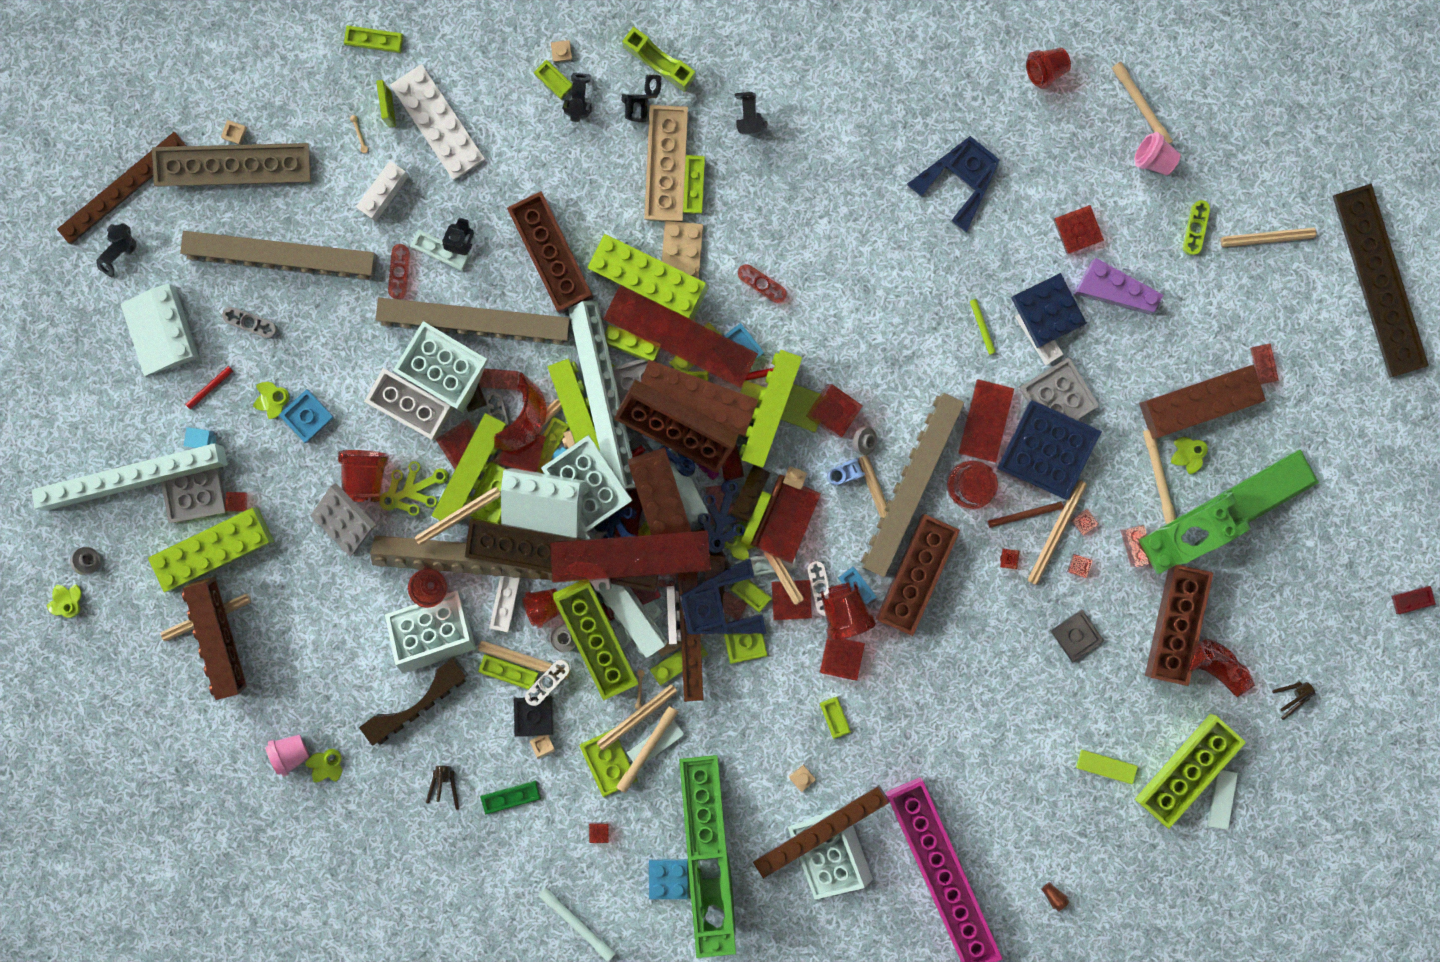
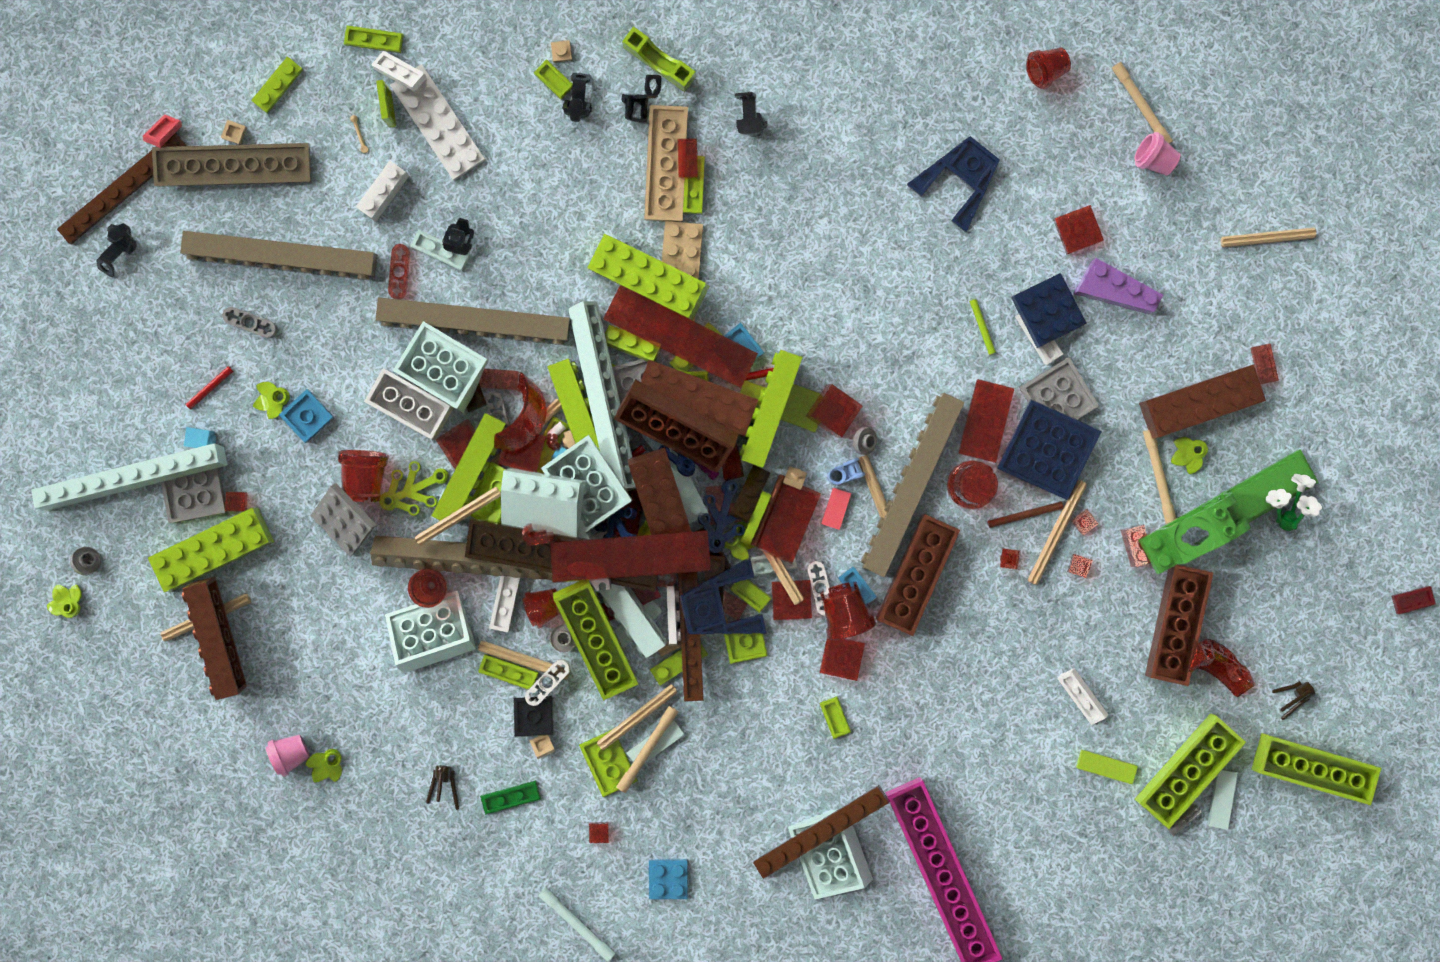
(159, 329): light aqua slope -> none
(162, 131): none -> coral tile
(277, 84): none -> lime plate
(381, 725): dark brown arch -> none
(399, 71): none -> white plate
(539, 537): none -> clear red bracket
(550, 252): copper brick -> none
(552, 436): none -> arm
(640, 673): tan hinge -> none
(687, 158): none -> clear red tile
(704, 842): bright green piece -> none
(777, 287): clear red beam -> none
(802, 778): tan plate -> none
(836, 508): none -> coral tile
(1055, 897): copper cone -> none
(1077, 635): black tile -> none
(1082, 696): none -> white plate
(1184, 820): none -> light grey axle
(1203, 223): lime beam -> none
(1308, 505): none -> white plant
(1316, 769): none -> lime brick
(1380, 280): dark brown plate -> none

